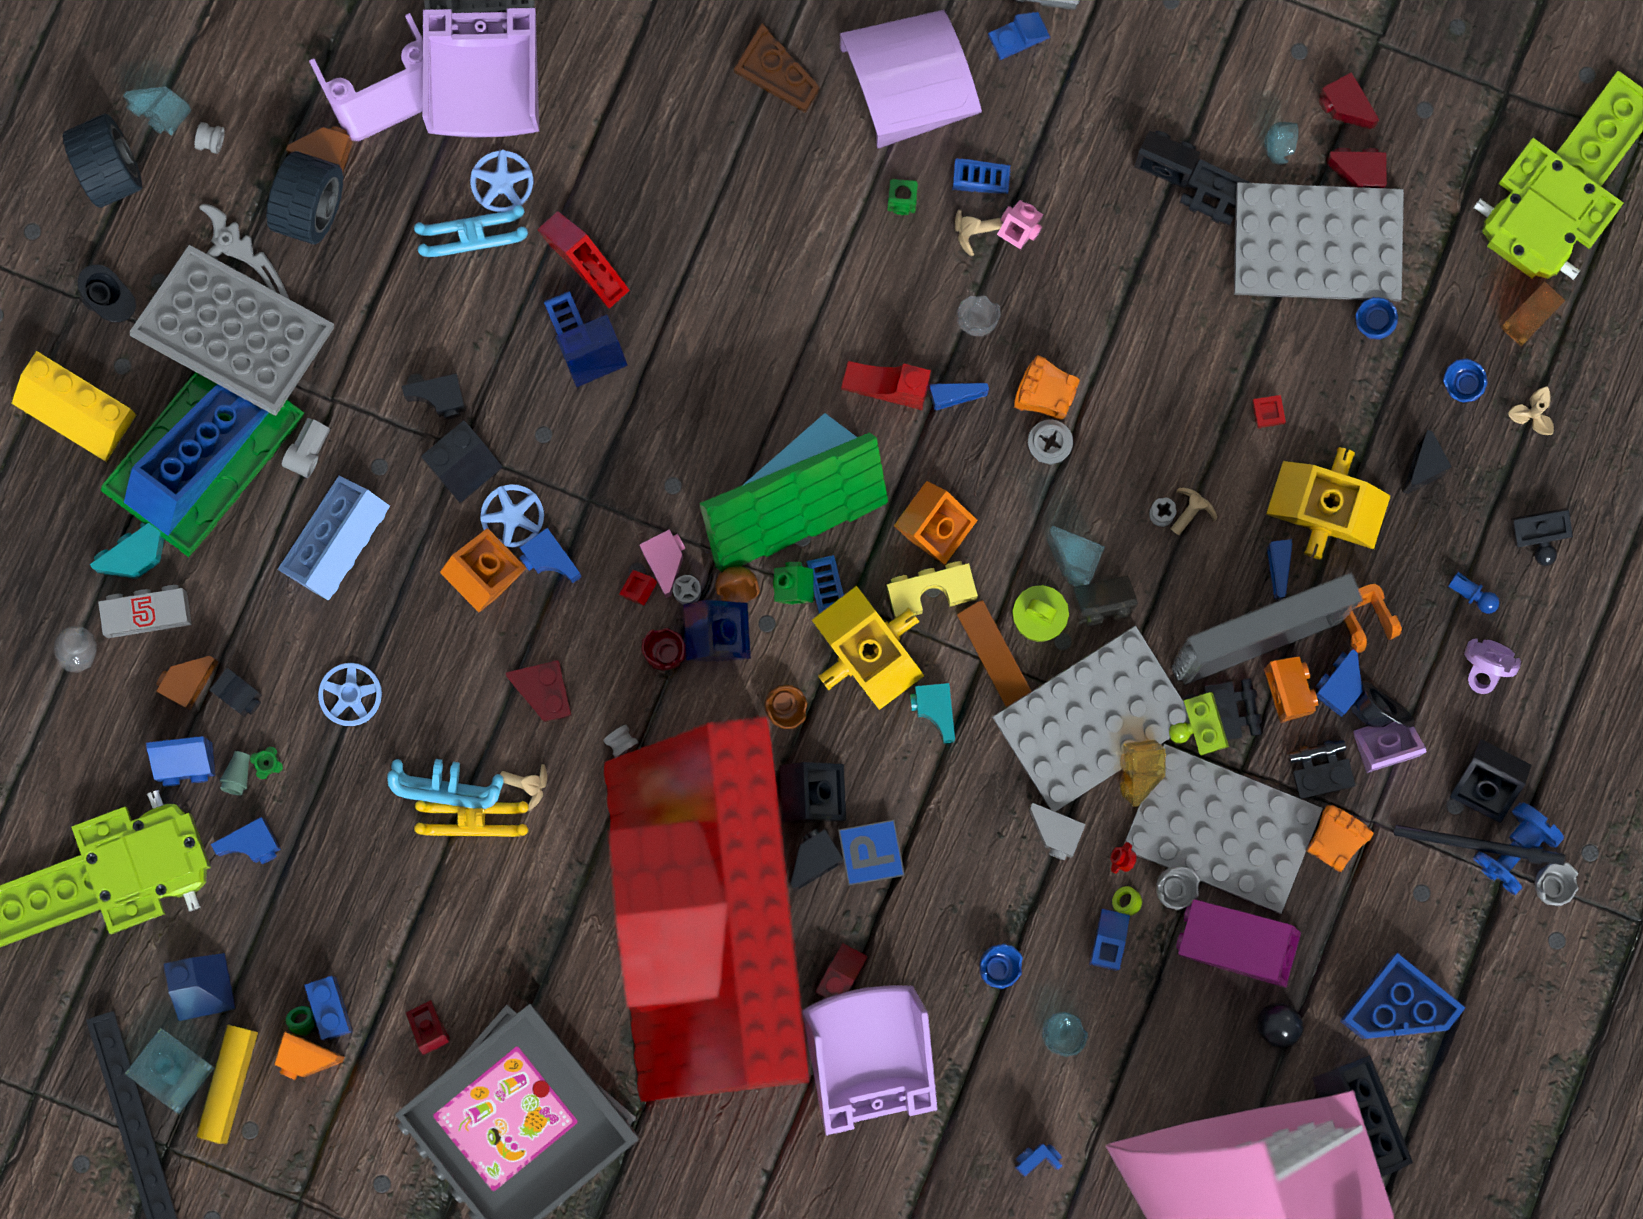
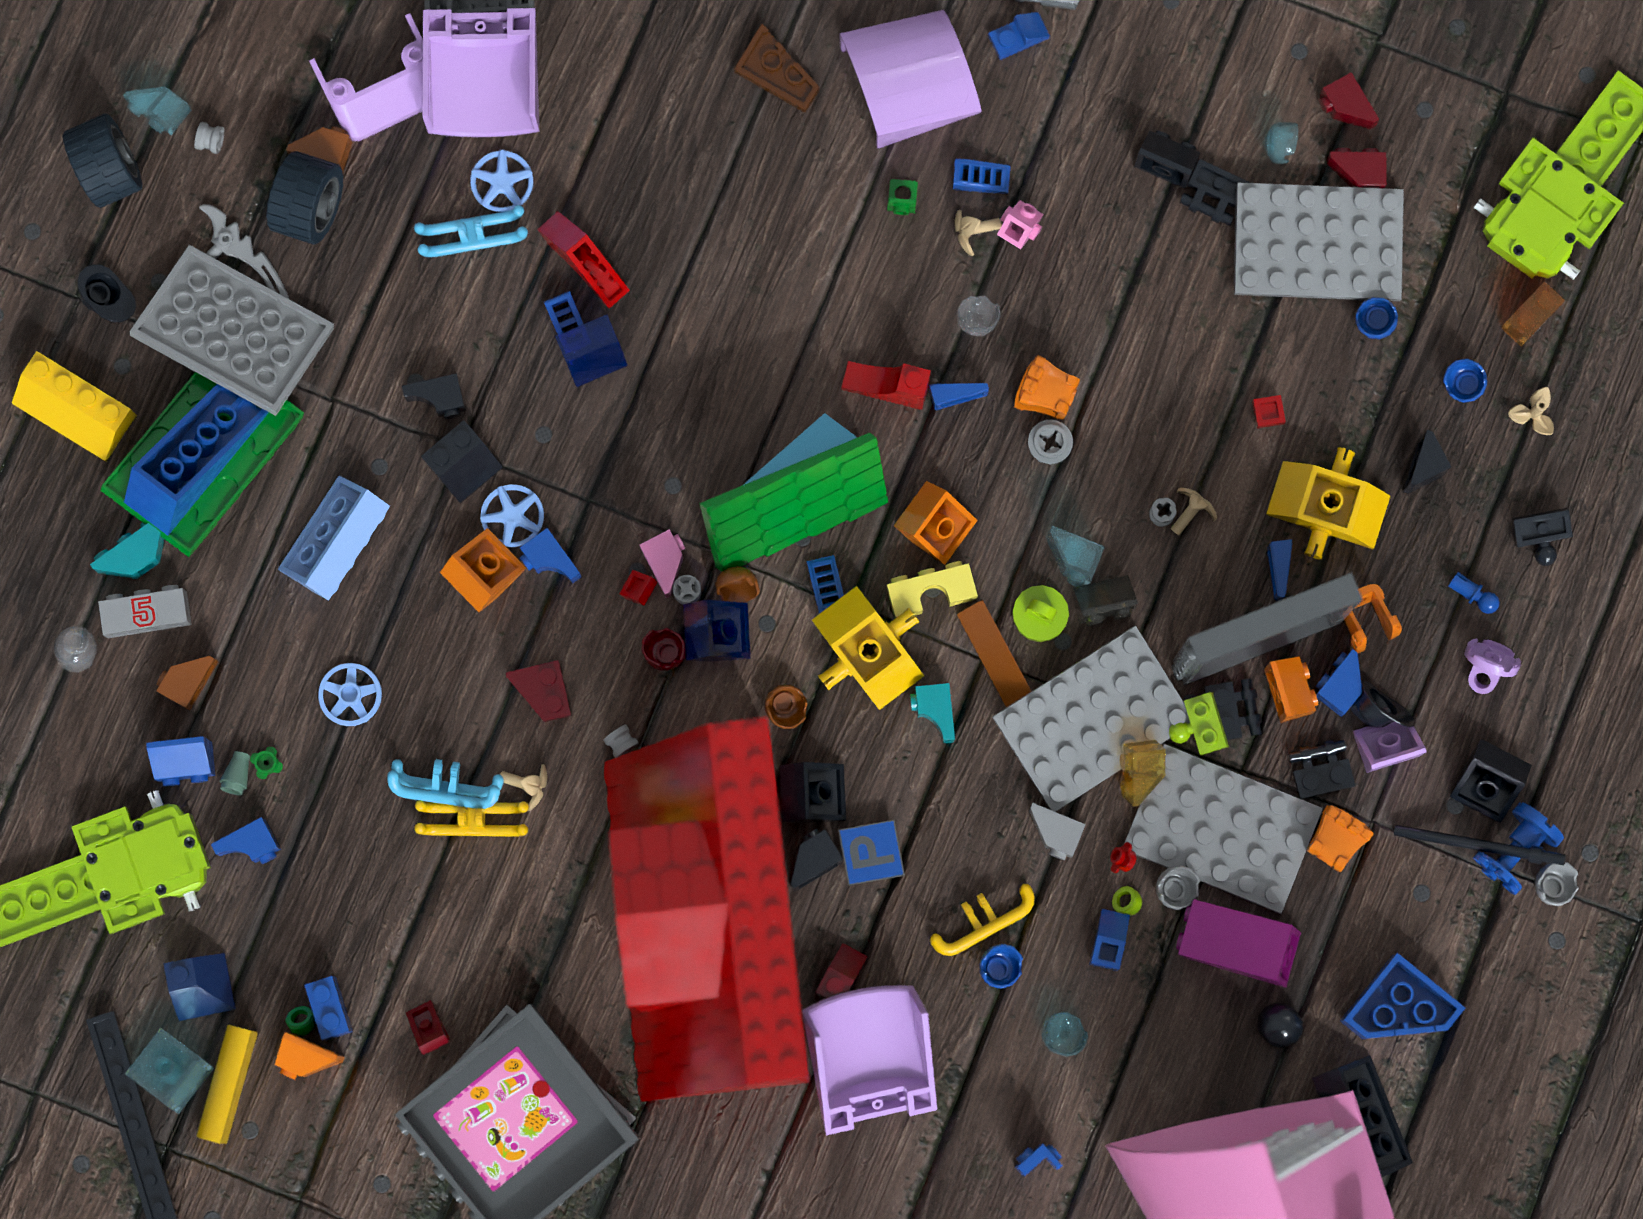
(236, 693): black arch -> none
(304, 453): light grey piece -> none
(793, 584): green brick -> none
(983, 932): none -> yellow piece

